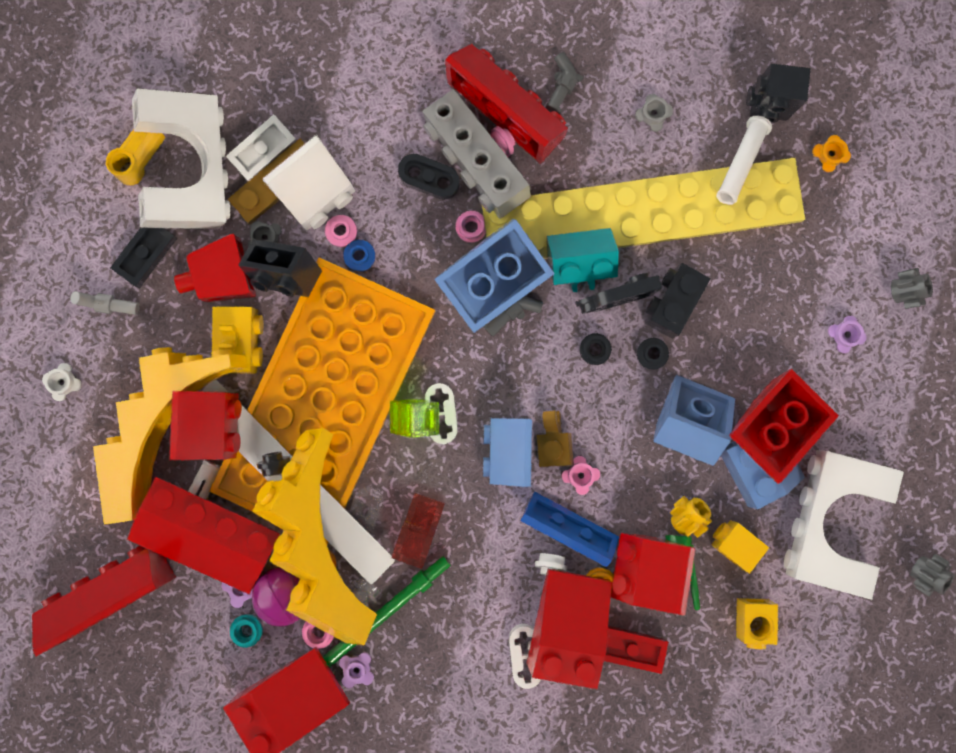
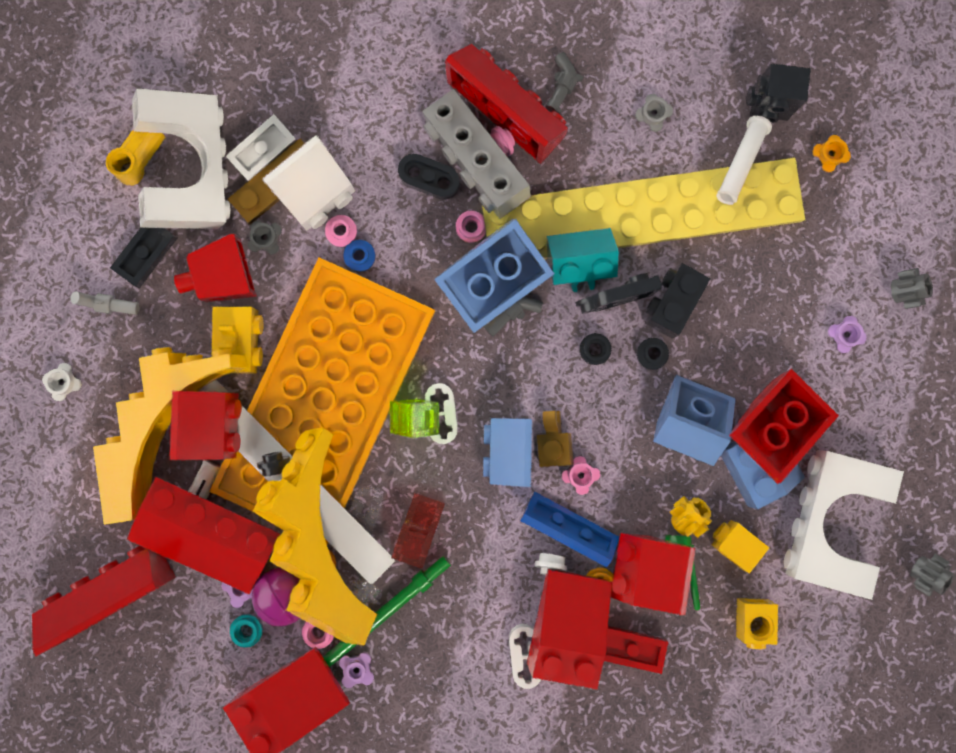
(280, 268): black brick -> none

